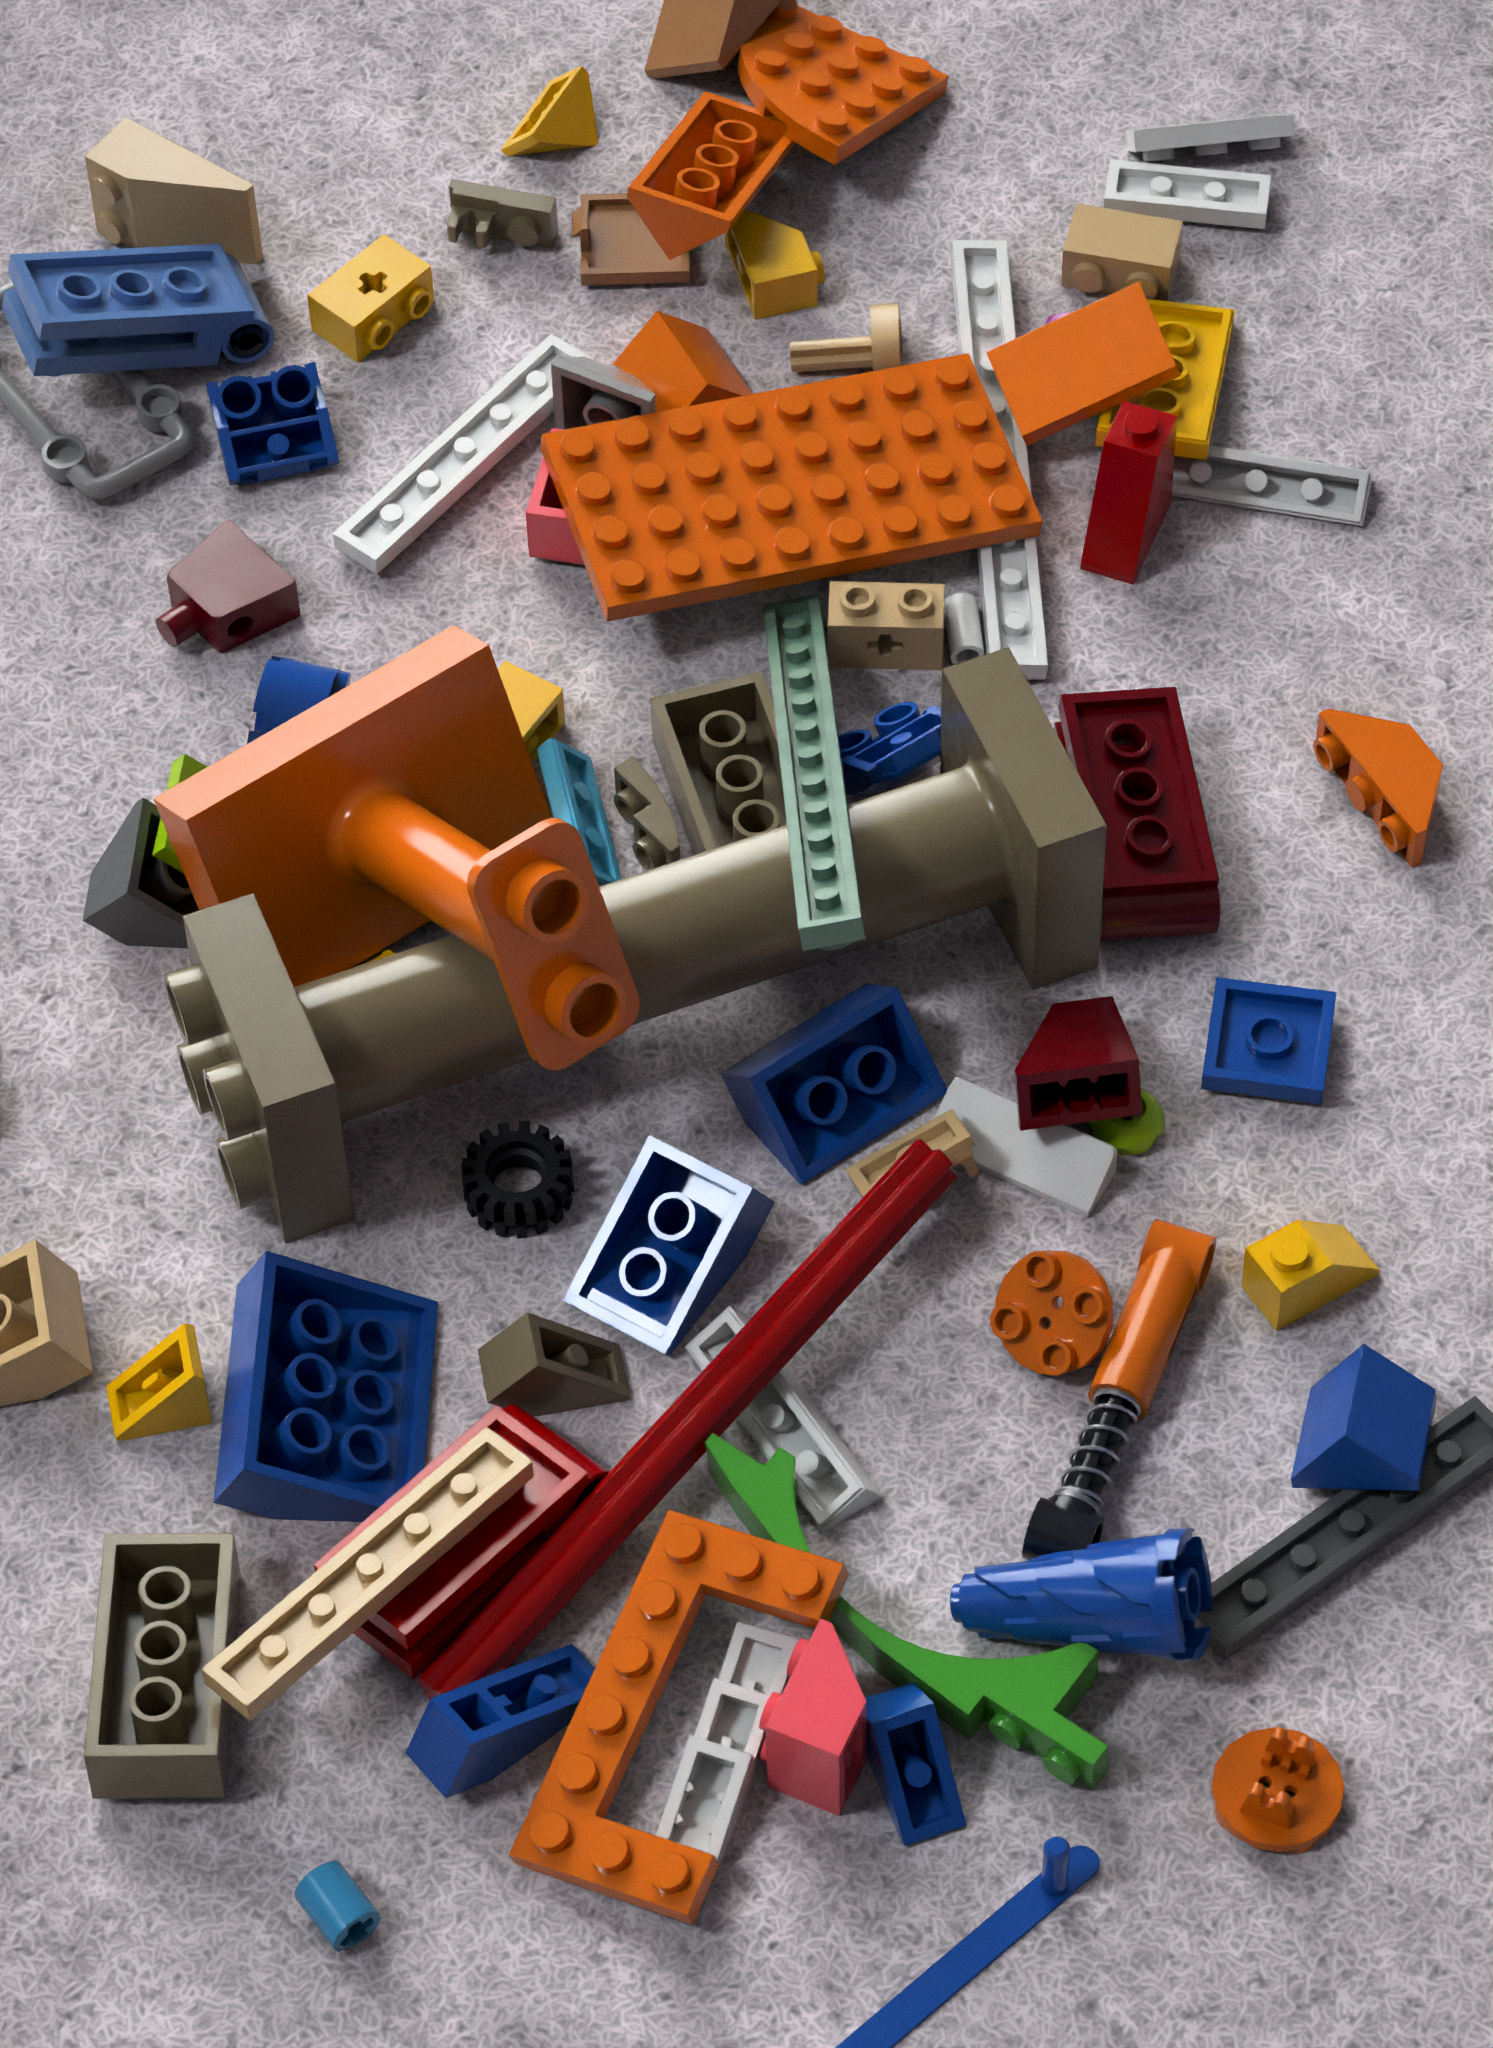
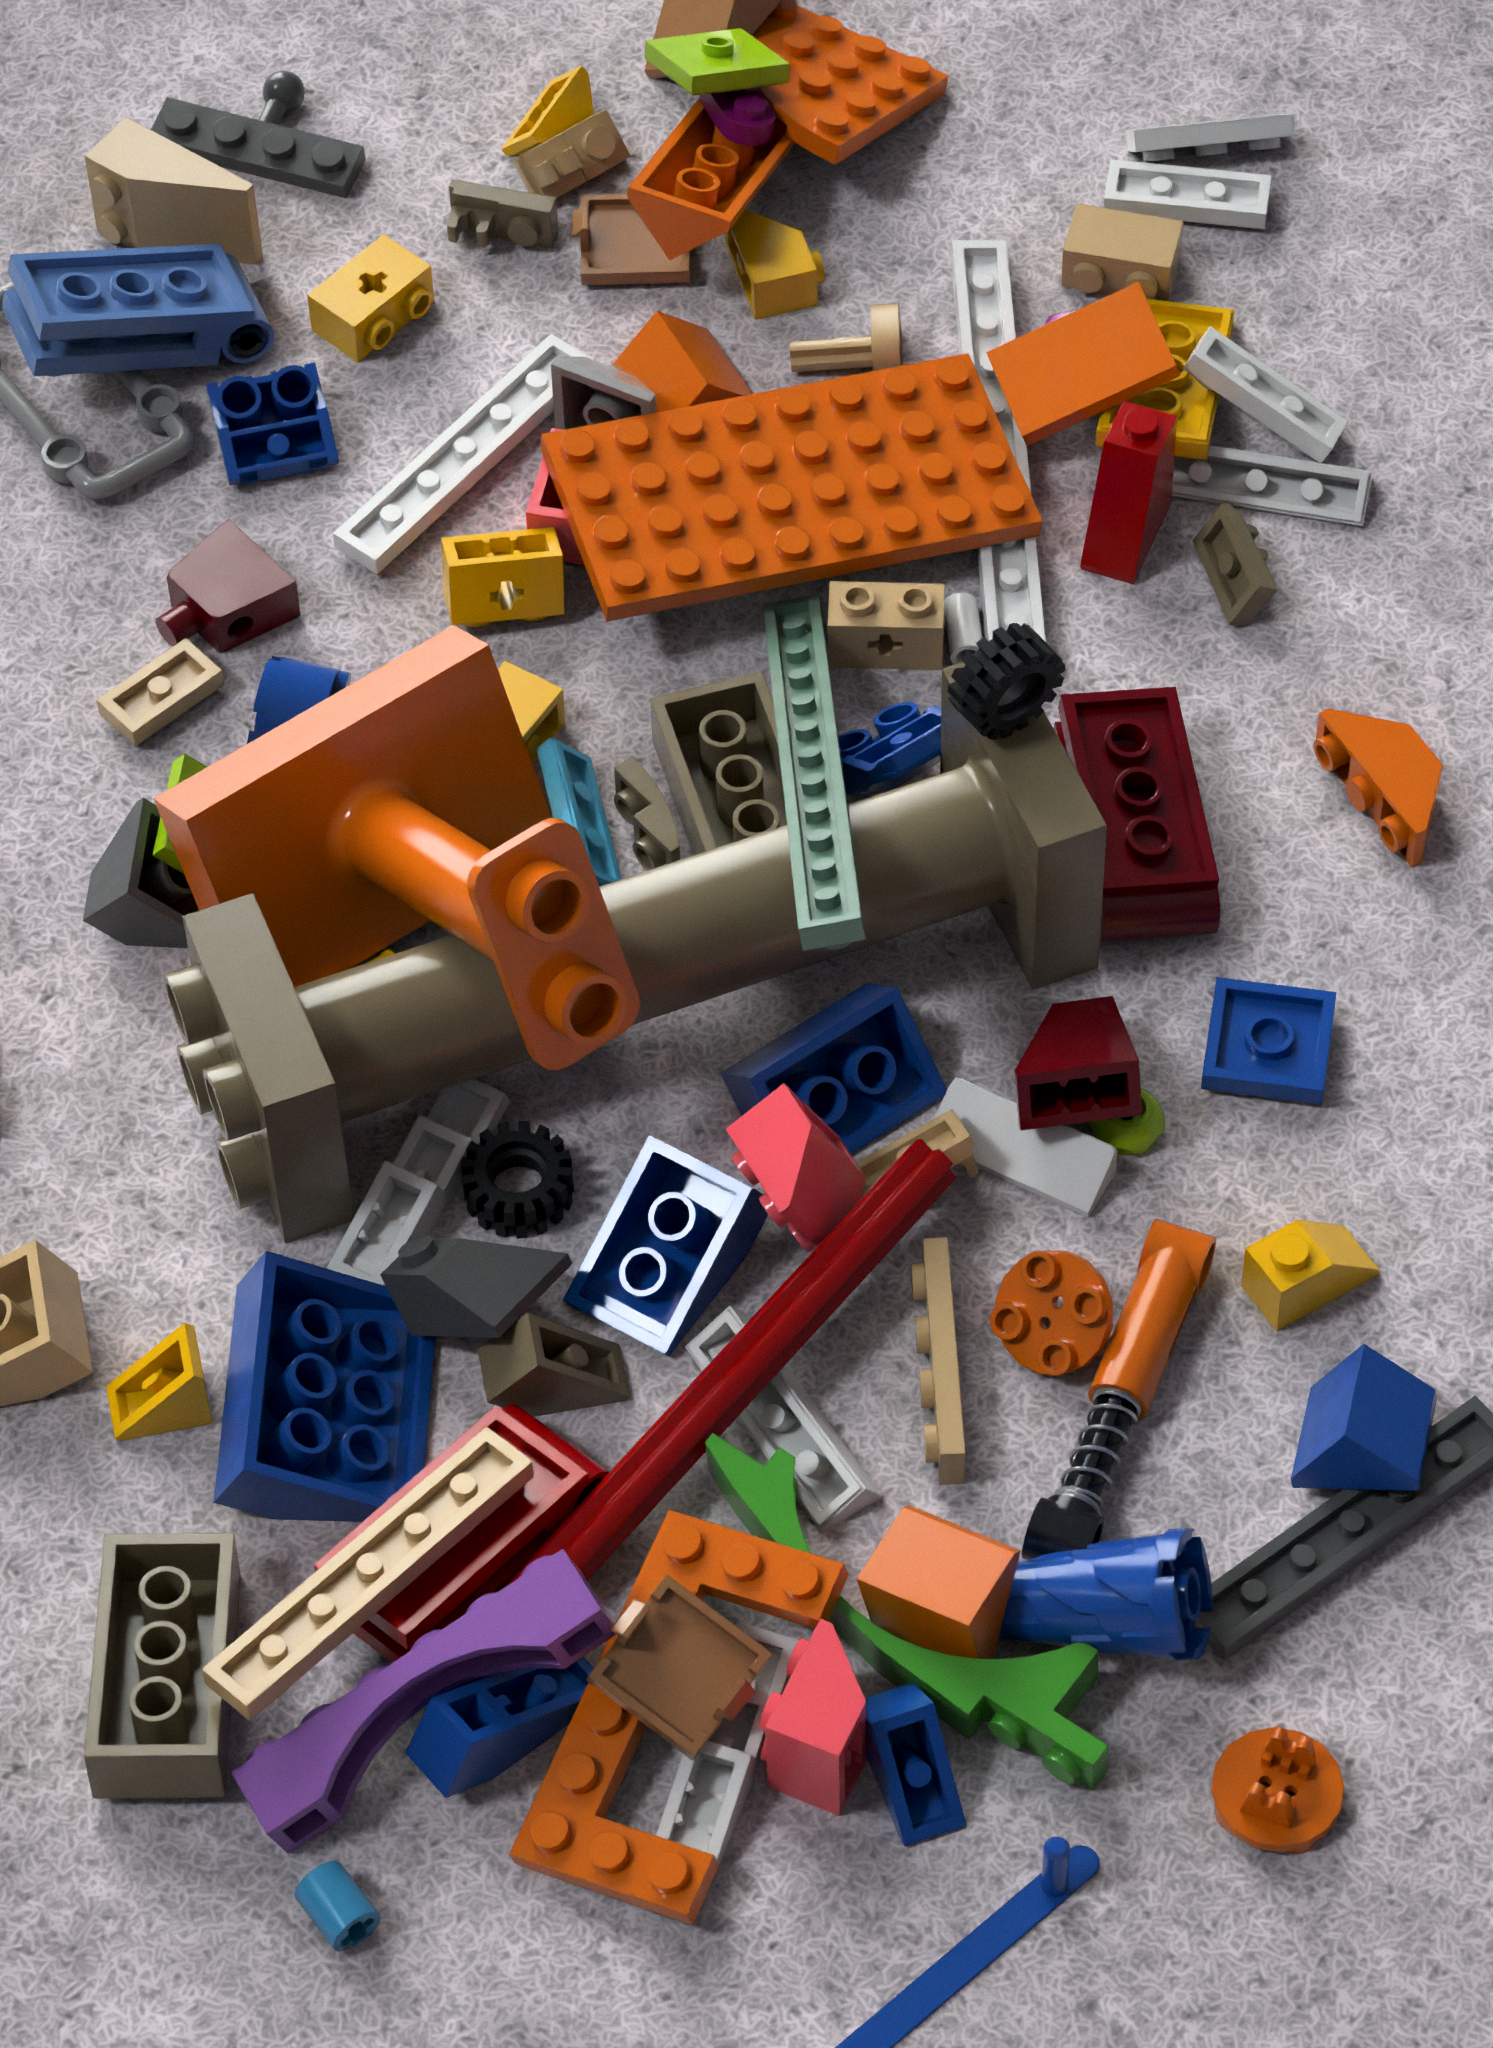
(160, 692): none -> tan plate
(264, 145): none -> dark grey plate
(312, 1771): none -> medium lavender arch
(420, 1182): none -> white slope
(468, 1284): none -> dark grey slope
(502, 576): none -> yellow brick
(572, 156): none -> tan plate
(679, 1666): none -> medium nougat piece
(717, 61): none -> lime plate
(741, 115): none -> magenta plate
(799, 1164): none -> coral slope
(939, 1585): none -> orange slope
(940, 1384): none -> tan plate
(1006, 681): none -> black tyre
(1235, 565): none -> dark tan plate
(1265, 395): none -> white plate

